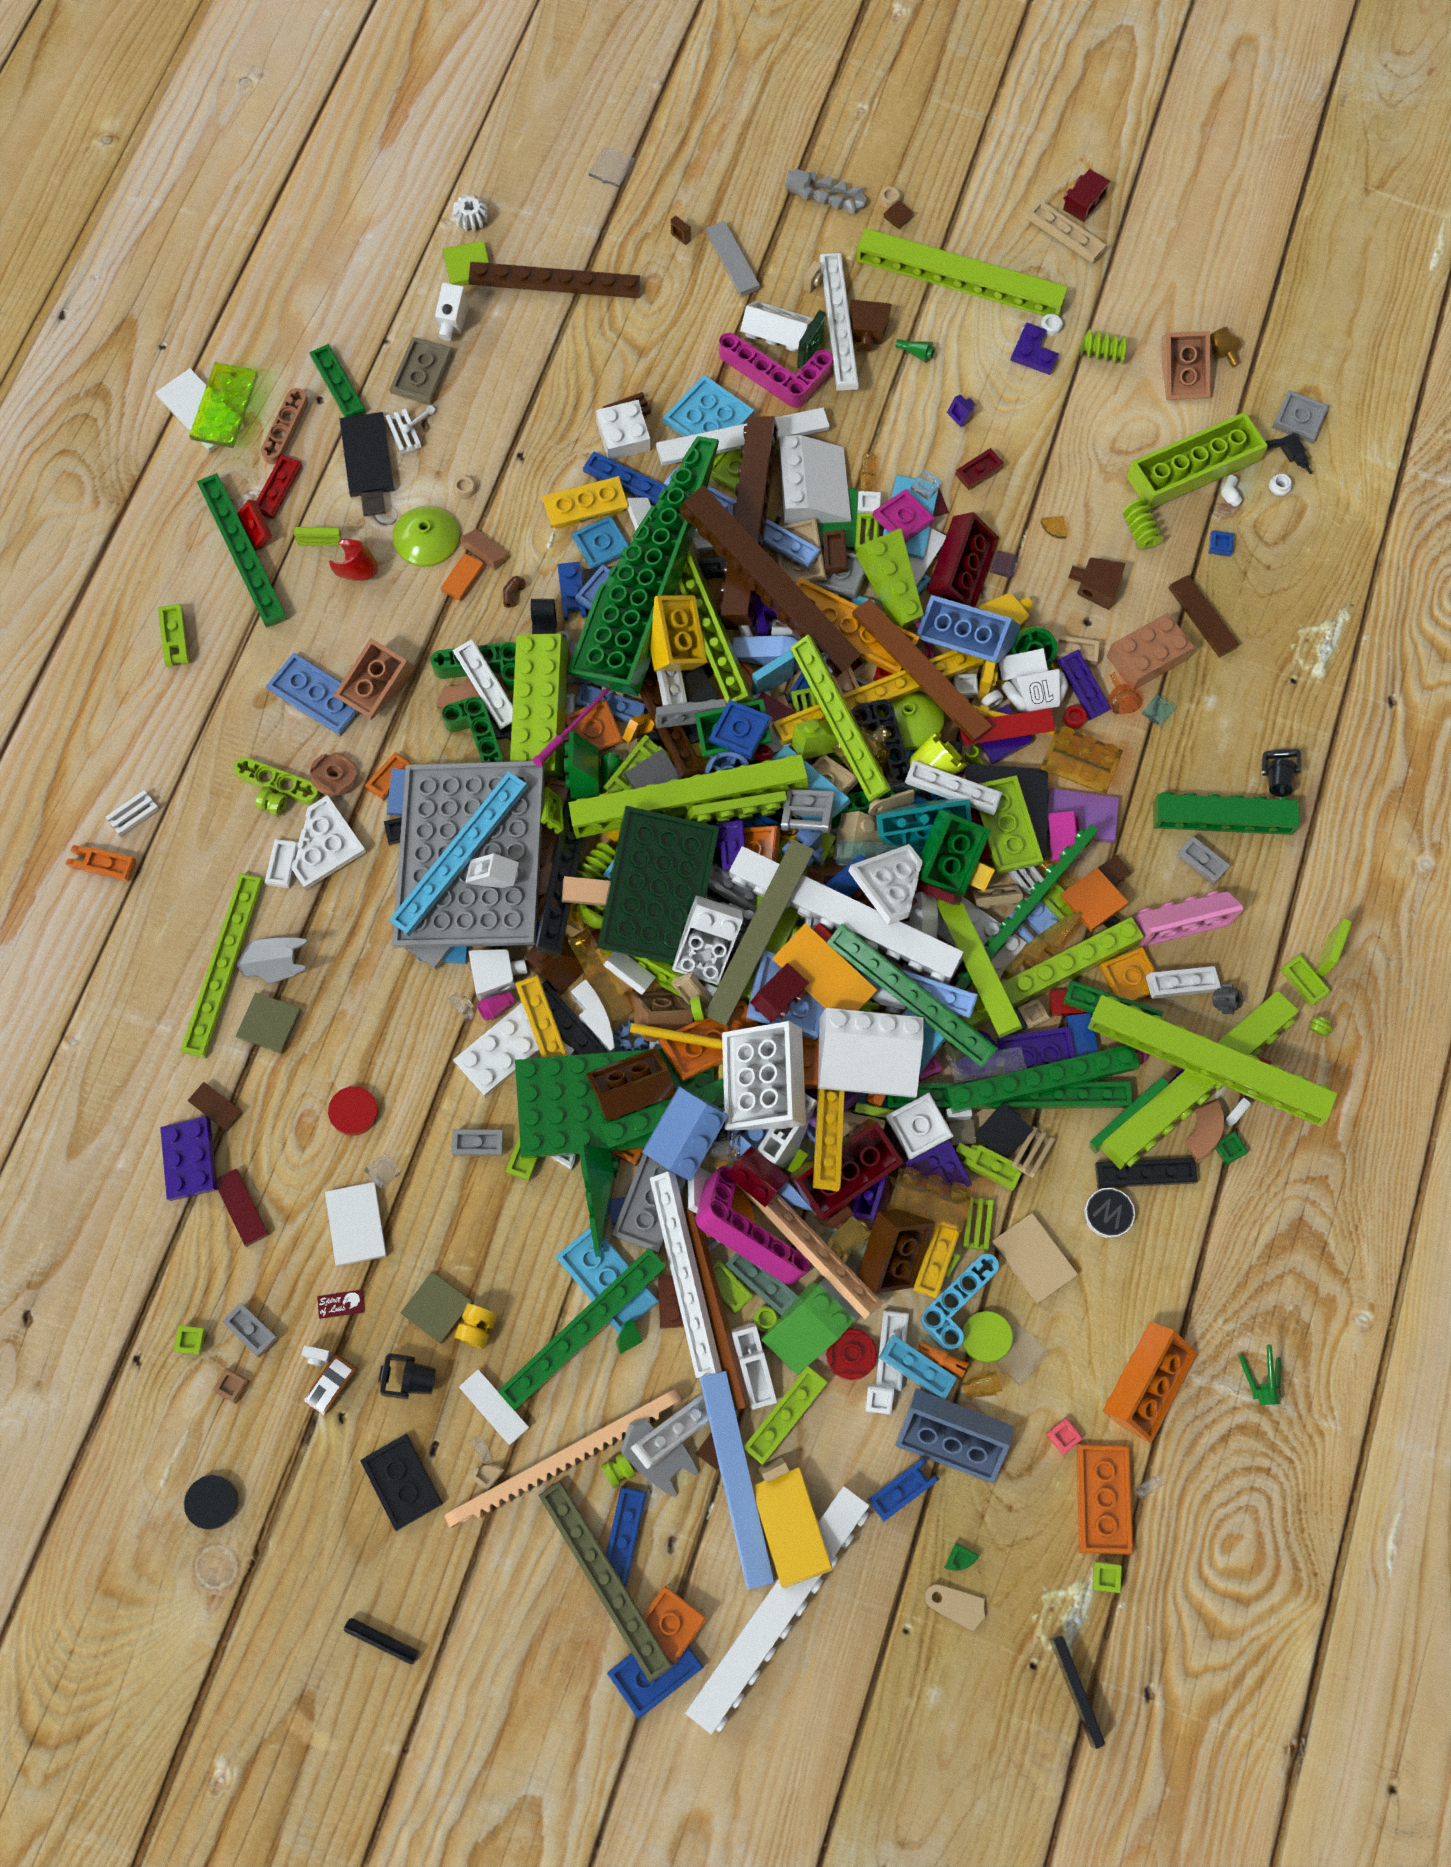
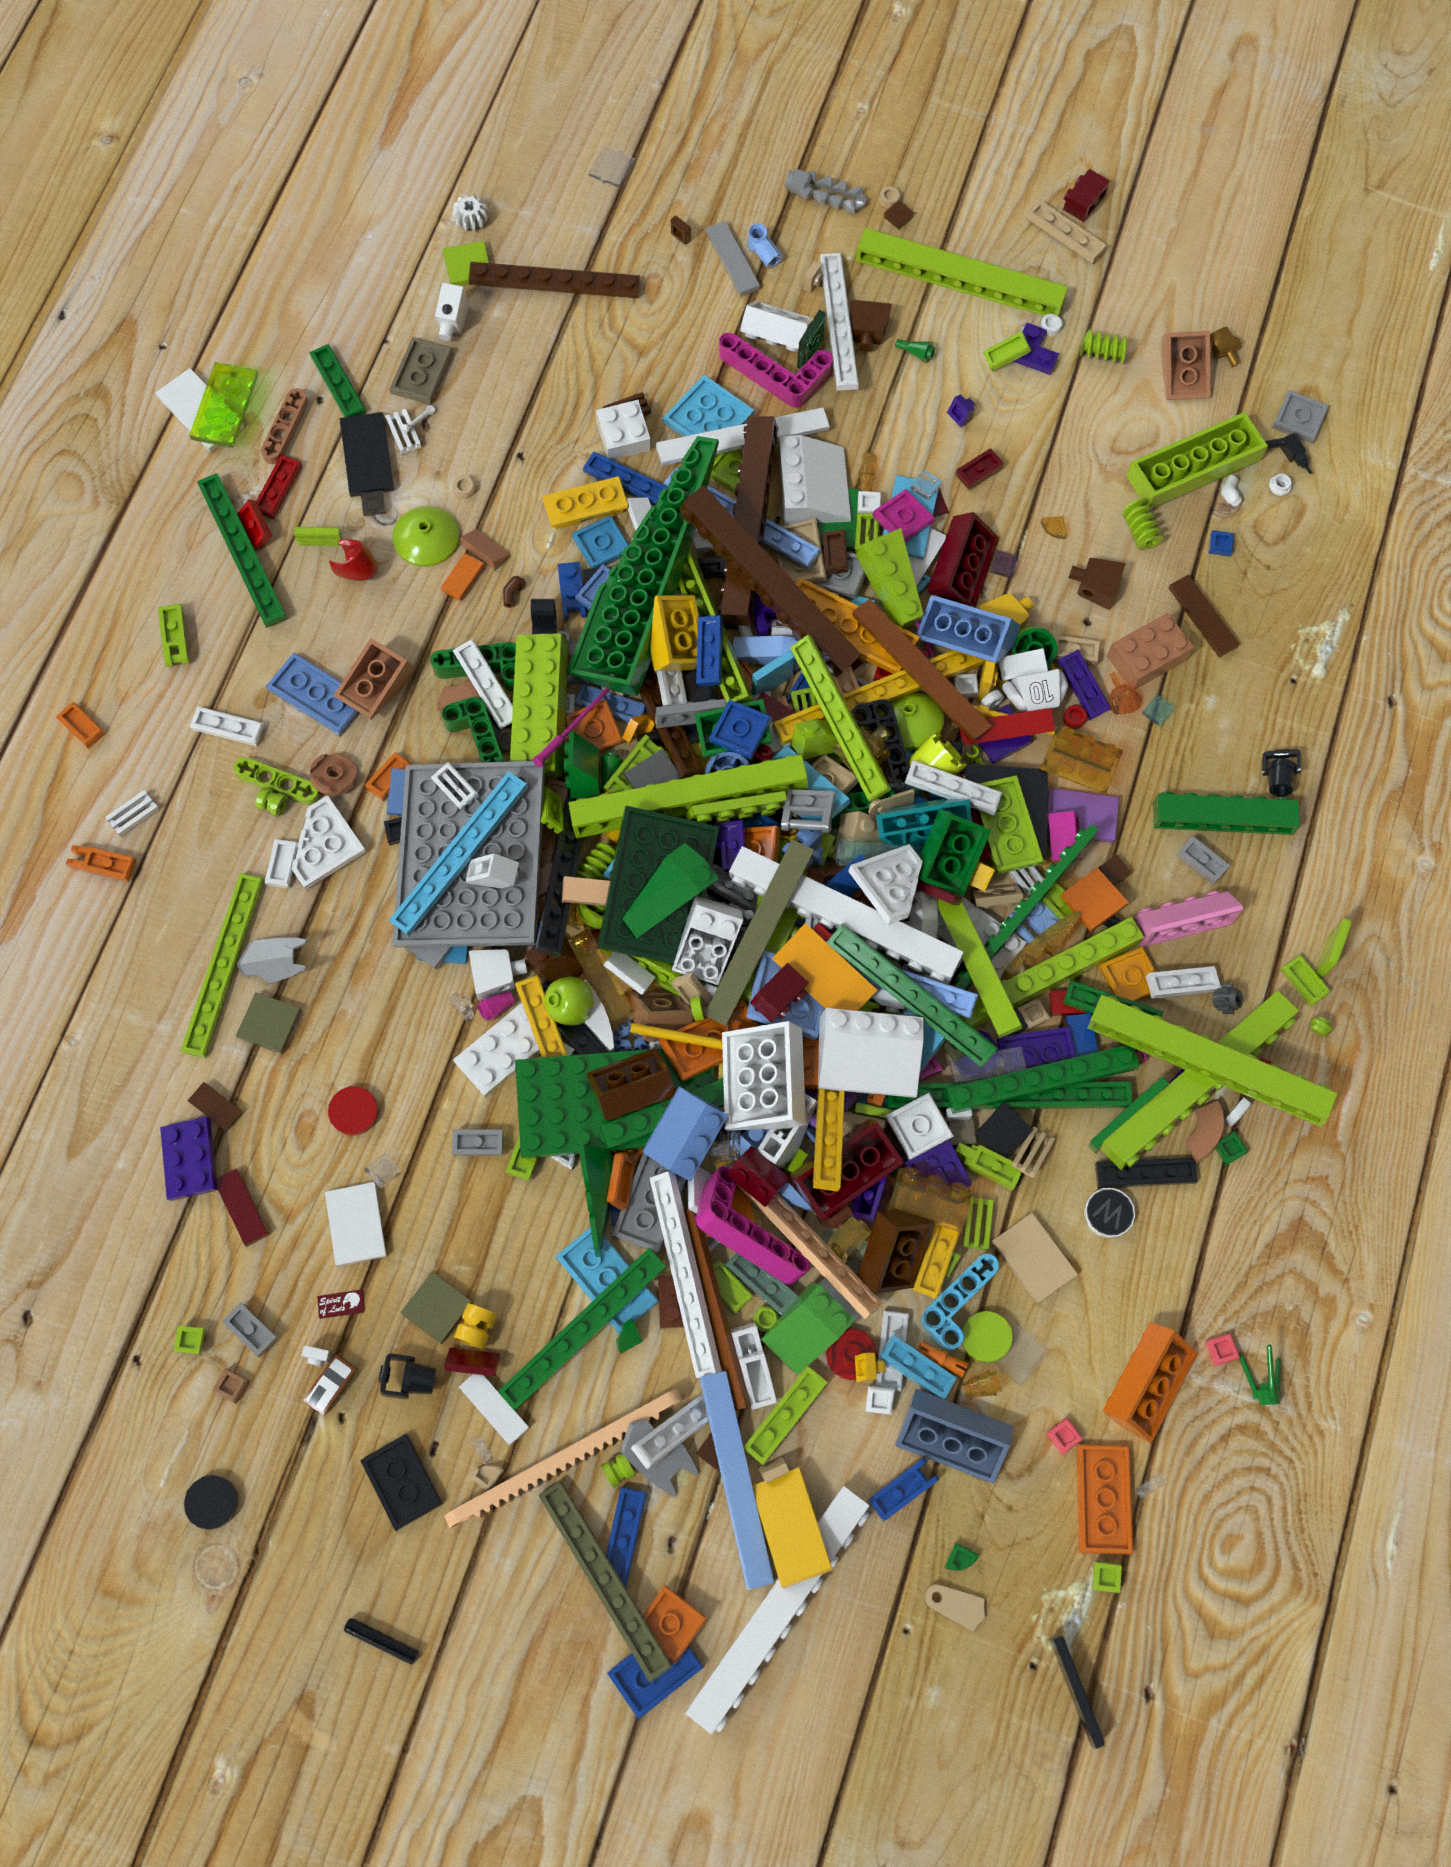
(80, 725): none -> orange tile
(227, 726): none -> white tile
(466, 799): none -> white tile
(472, 1361): none -> dark red tile
(504, 739): none -> dark brown tile
(568, 1000): none -> lime cylinder
(620, 1181): none -> orange tile
(672, 885): none -> green wedge
(709, 651): none -> blue plate
(763, 246): none -> light blue piece
(867, 1367): none -> yellow tile
(1007, 351): none -> lime tile
(1222, 1349): none -> coral tile

